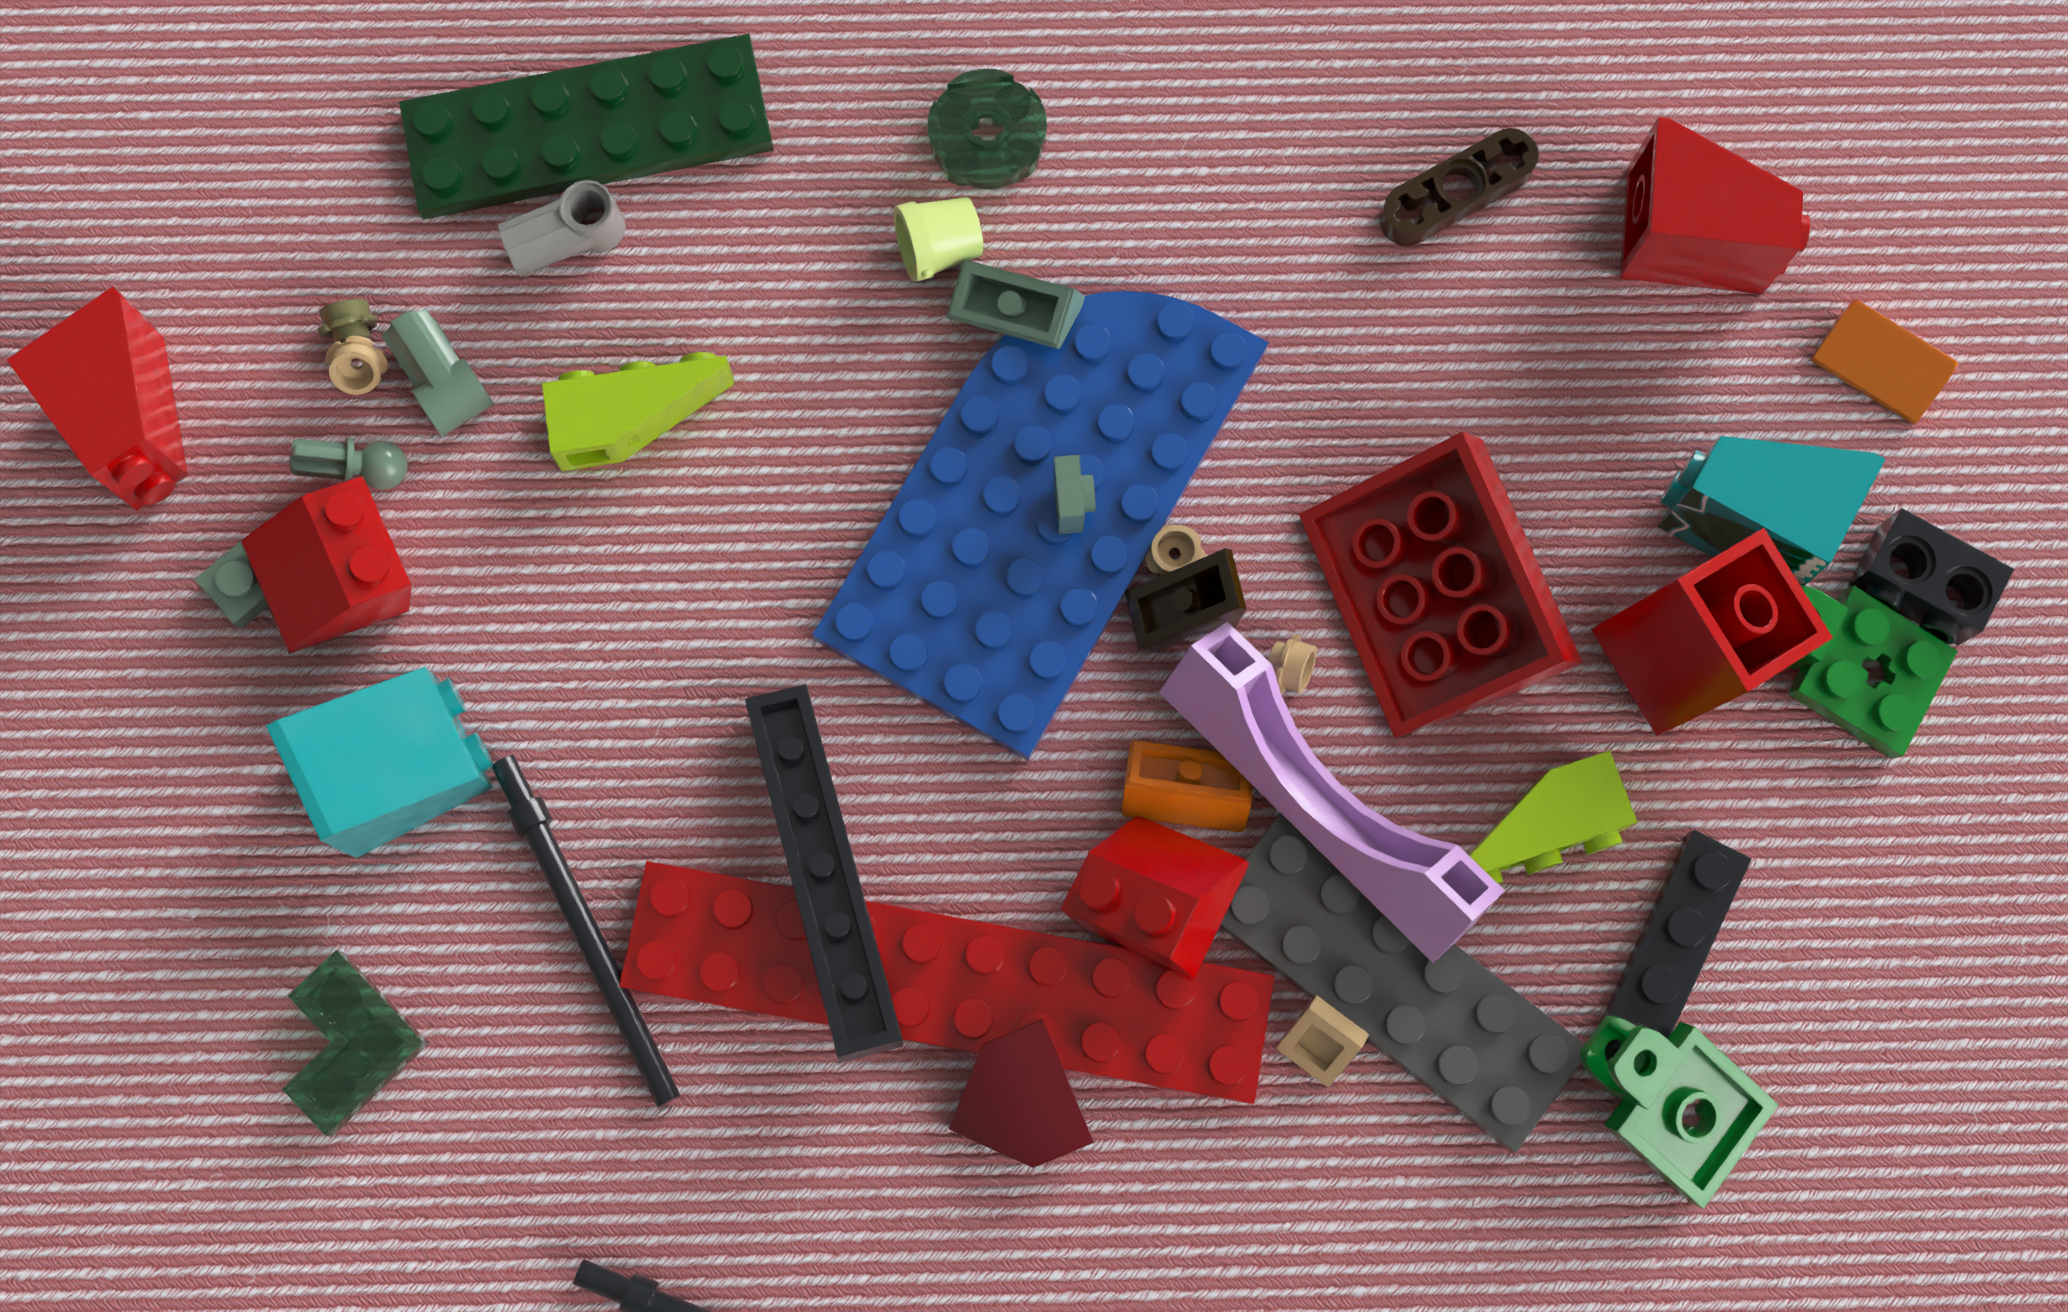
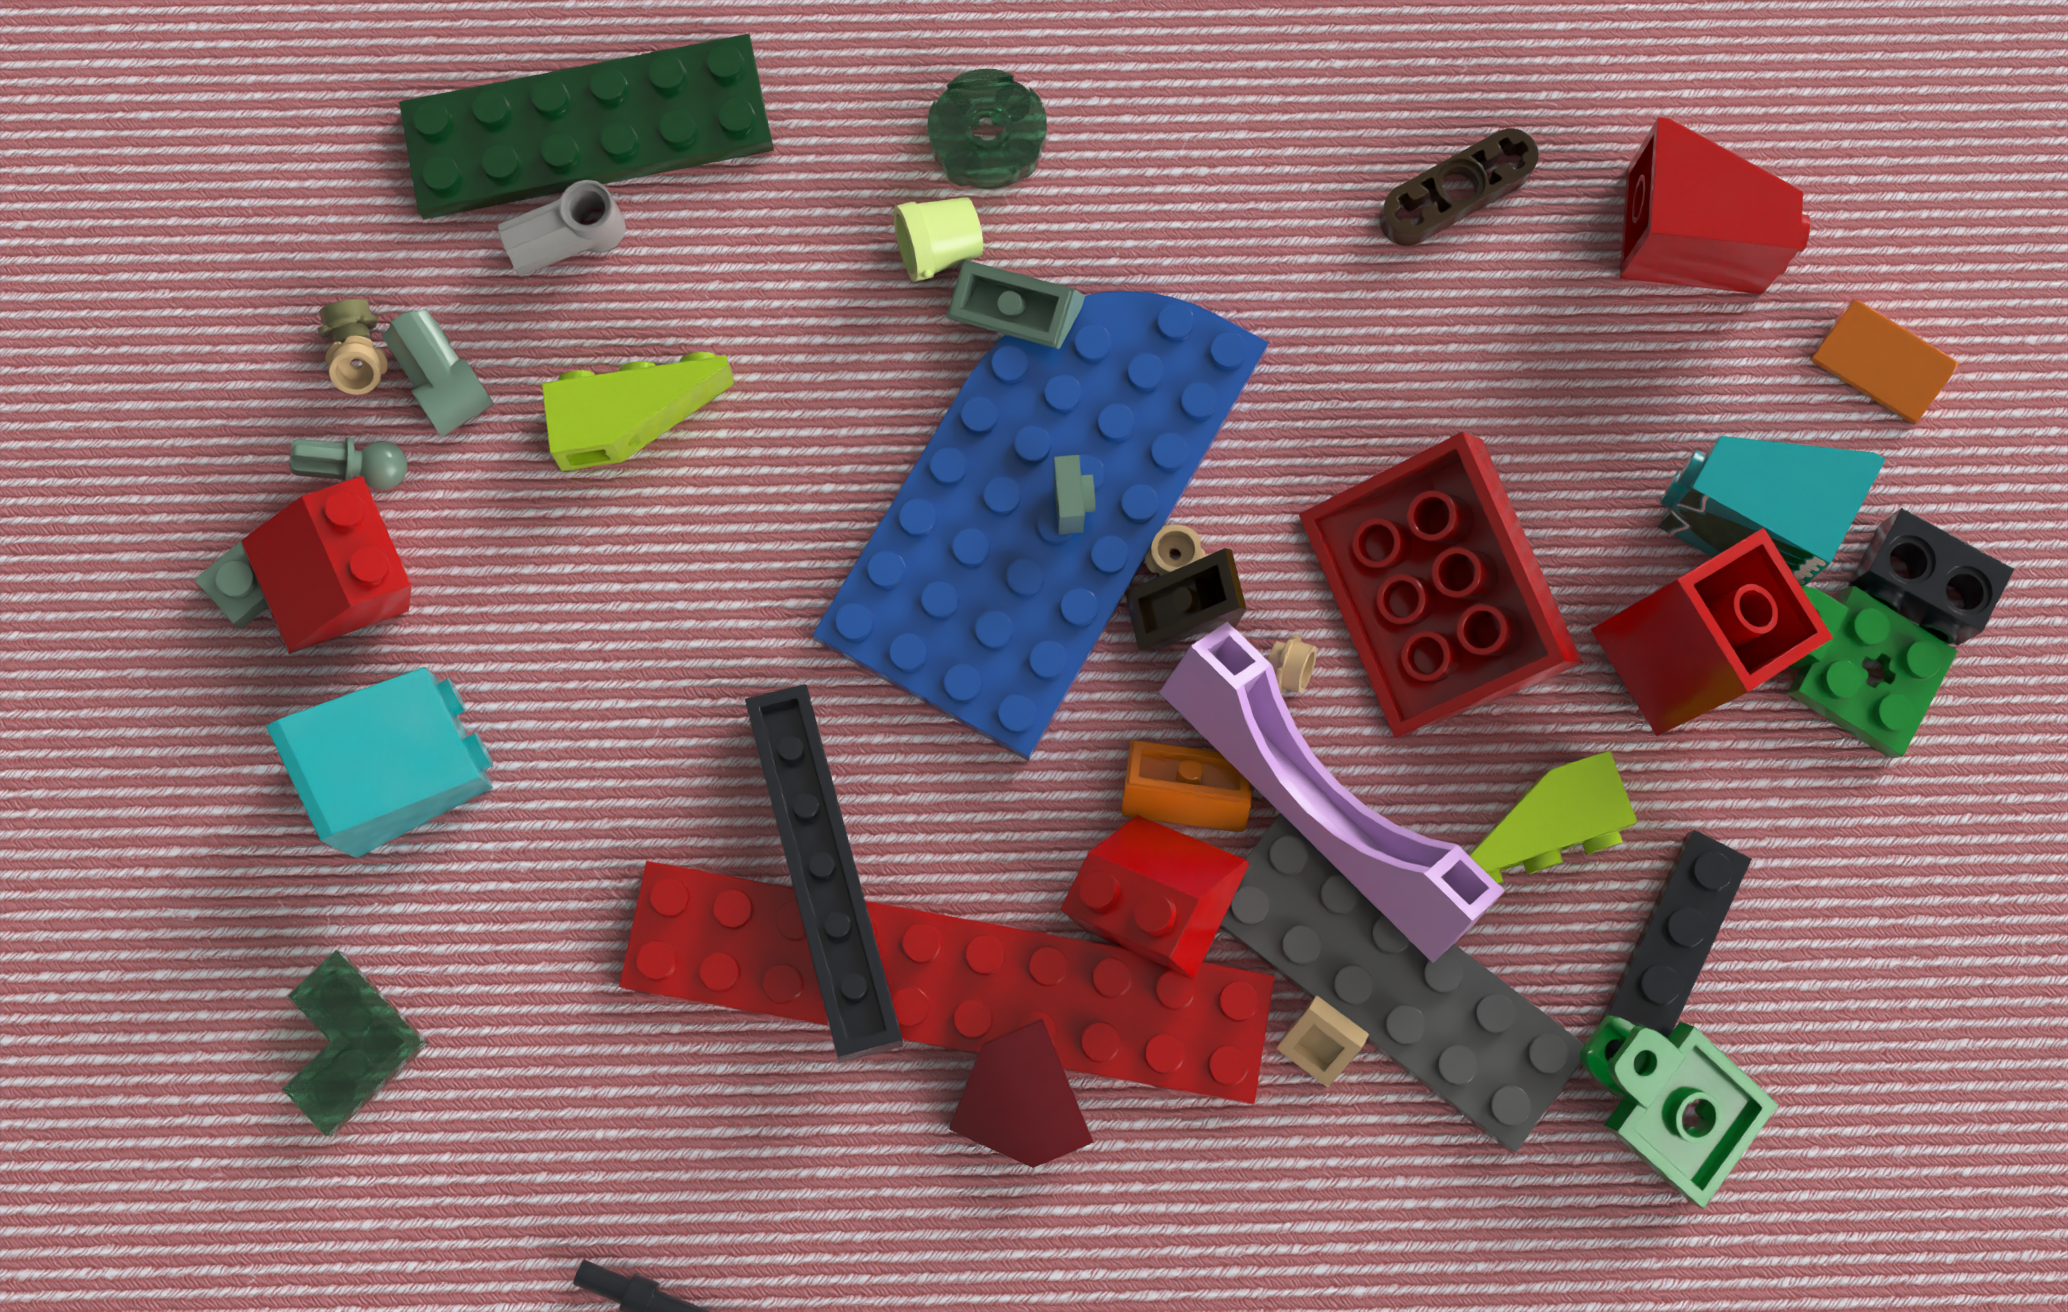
(110, 397): red slope -> none
(532, 819): black bar -> none

